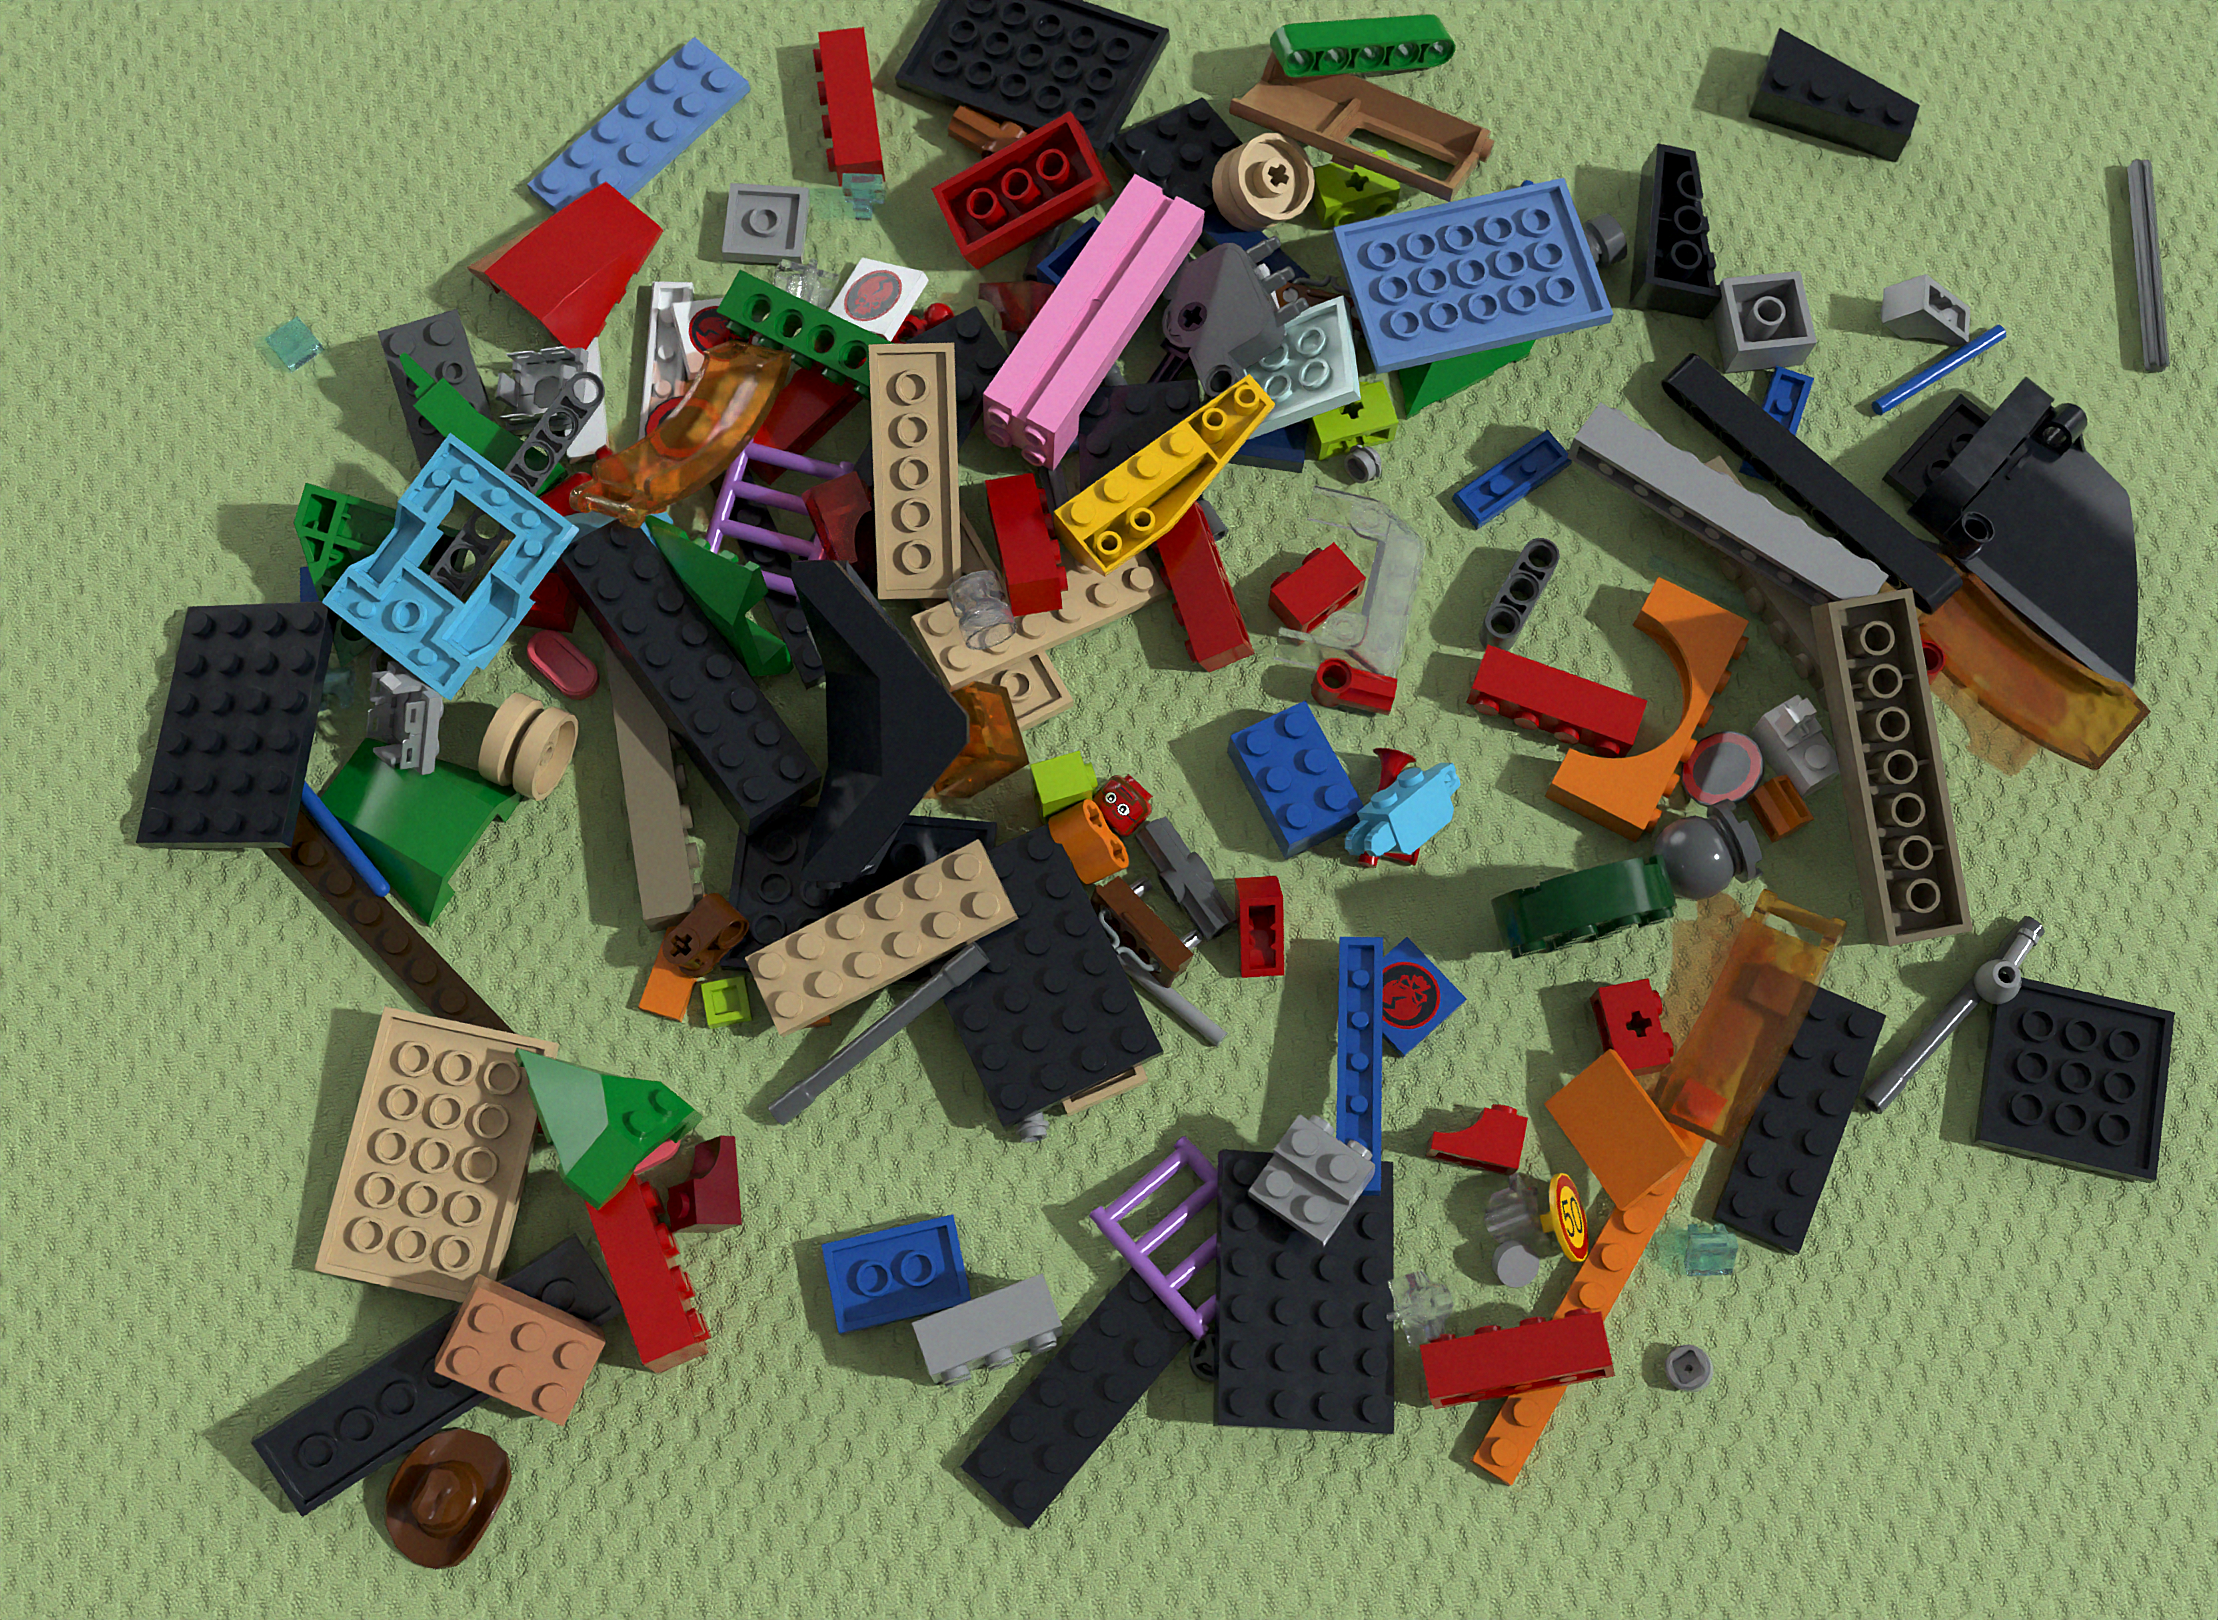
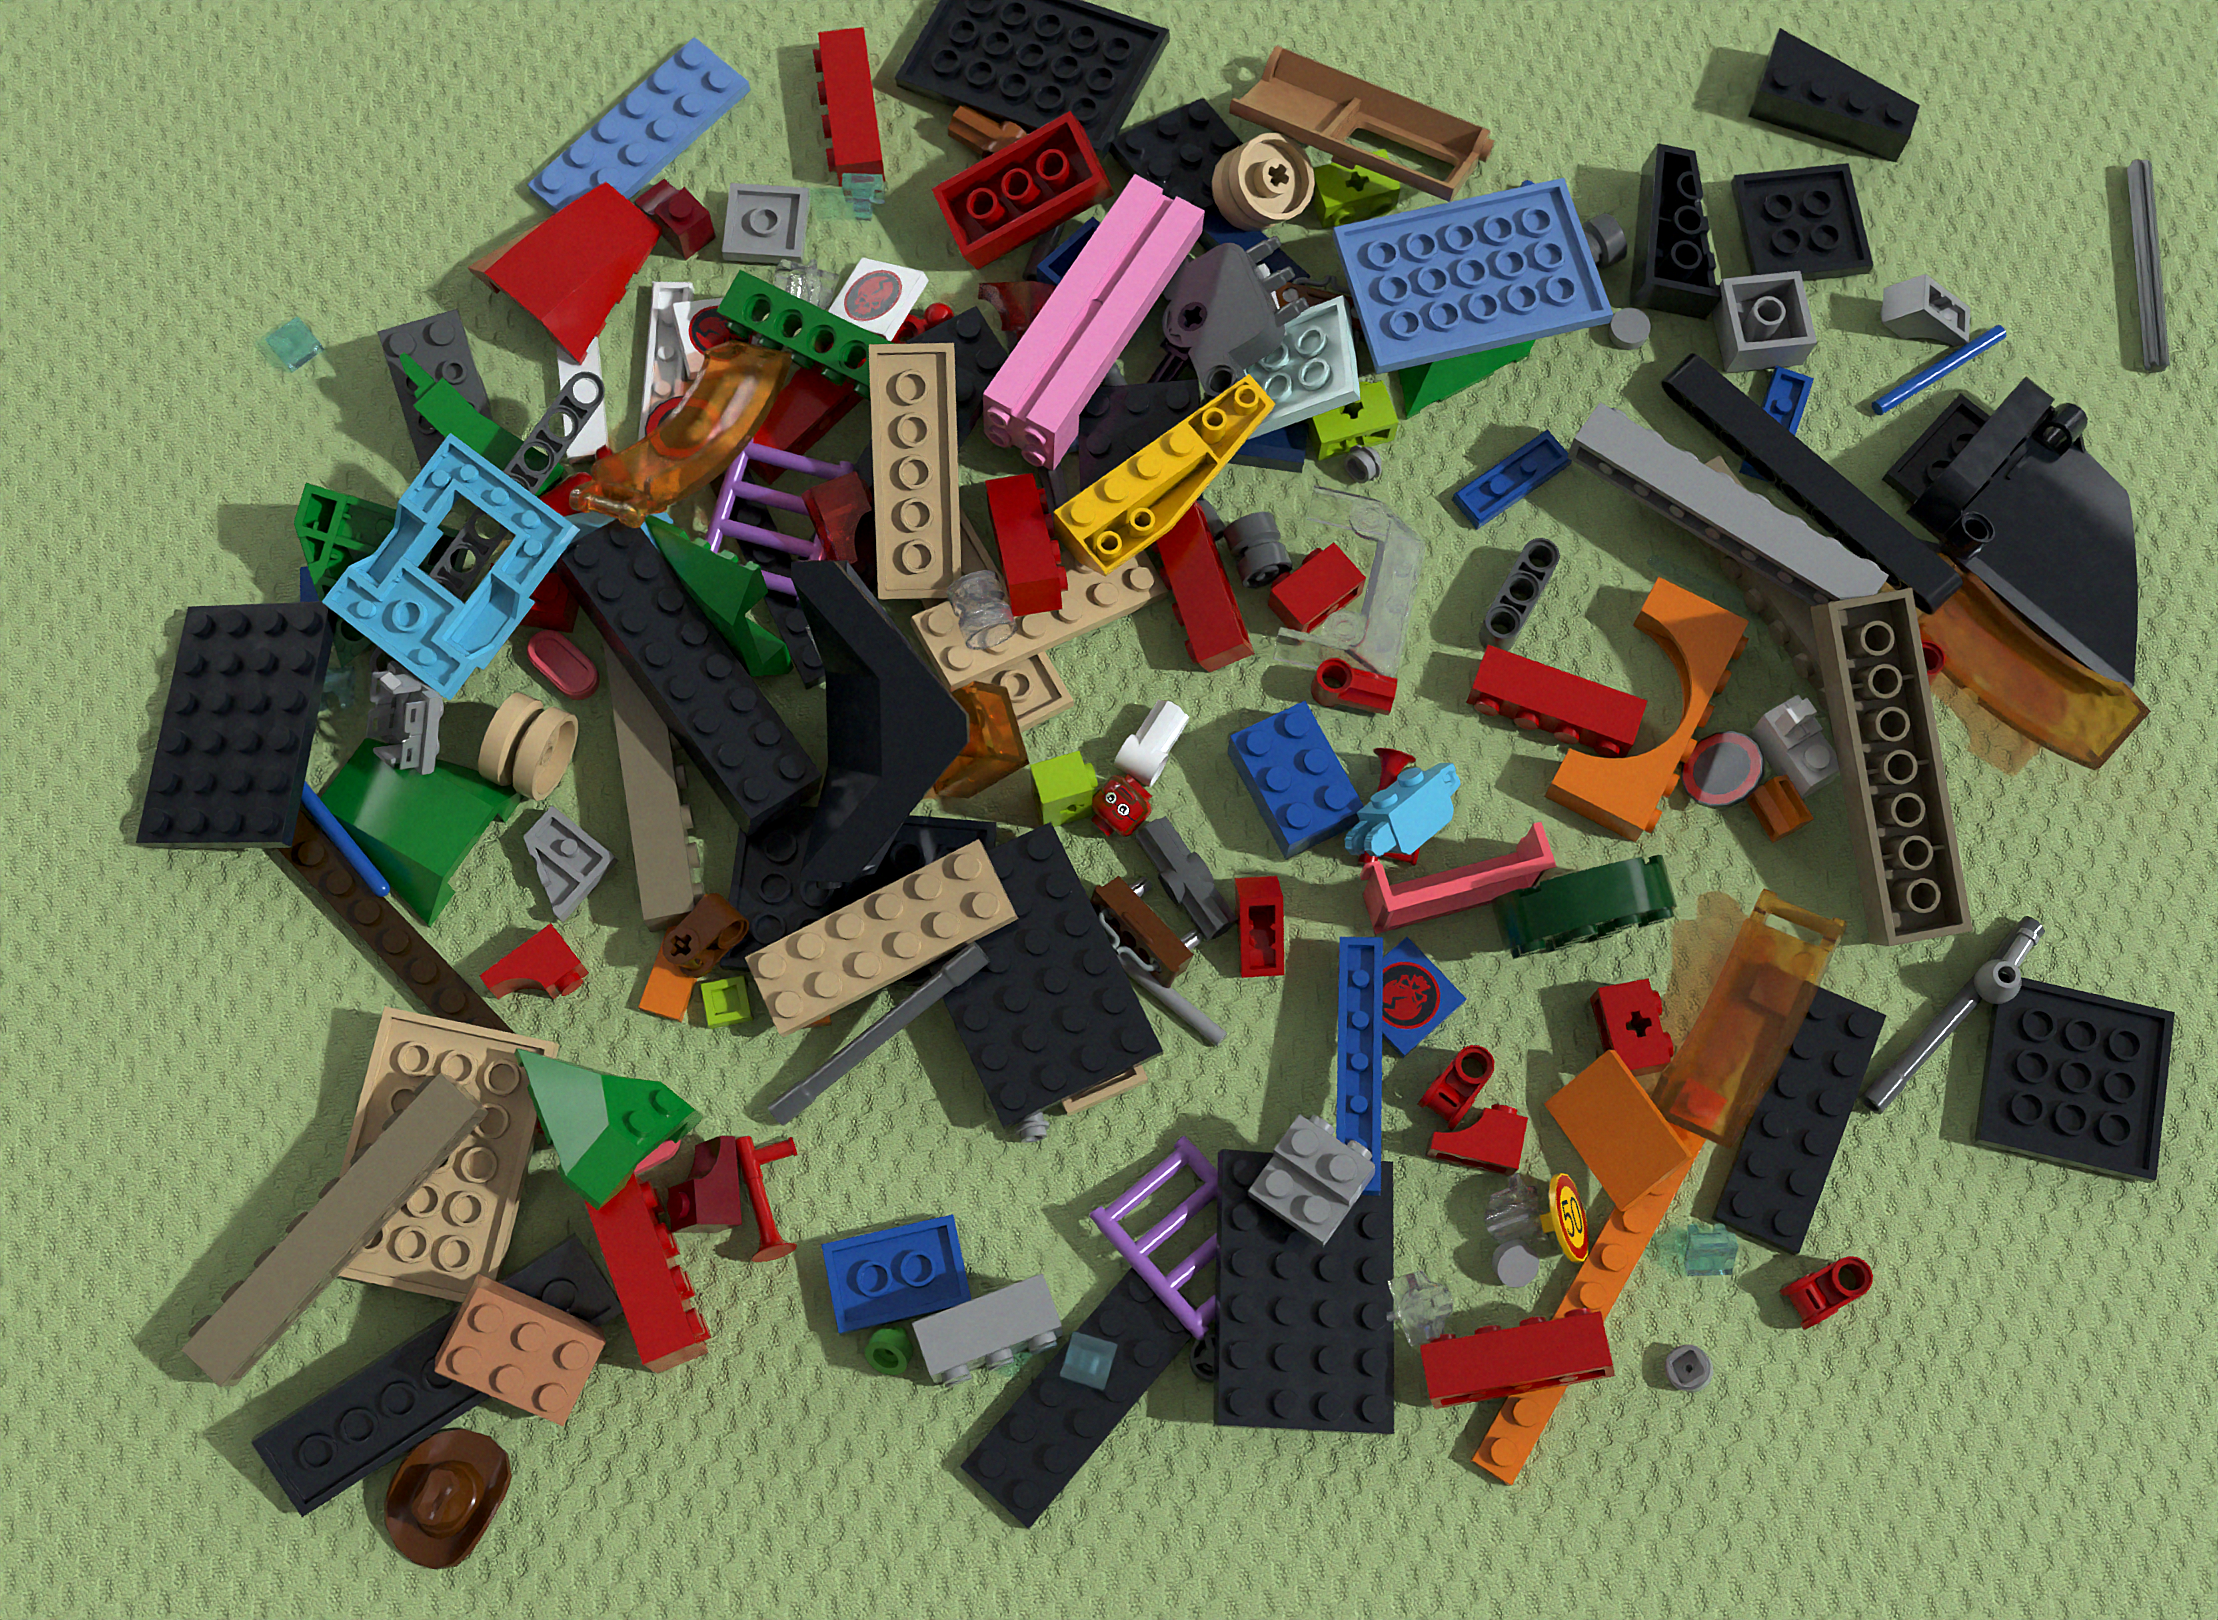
(334, 1231): none -> dark tan brick
(537, 385): piece -> none
(538, 963): none -> red arch
(566, 860): none -> light grey wing
(681, 216): none -> dark red arch
(771, 1243): none -> red piece
(889, 1351): none -> bright green tile
(1088, 842): orange axle -> none
(1088, 1360): none -> clear light blue tile
(1147, 752): none -> white piece
(1256, 545): none -> dark grey wheel
(1362, 45): green beam -> none
(1453, 1090): none -> red piece
(1456, 888): none -> coral piece
(1629, 328): none -> light grey tile
(1708, 852): dark grey tile -> none
(1802, 222): none -> black plate
(1821, 1294): none -> red piece

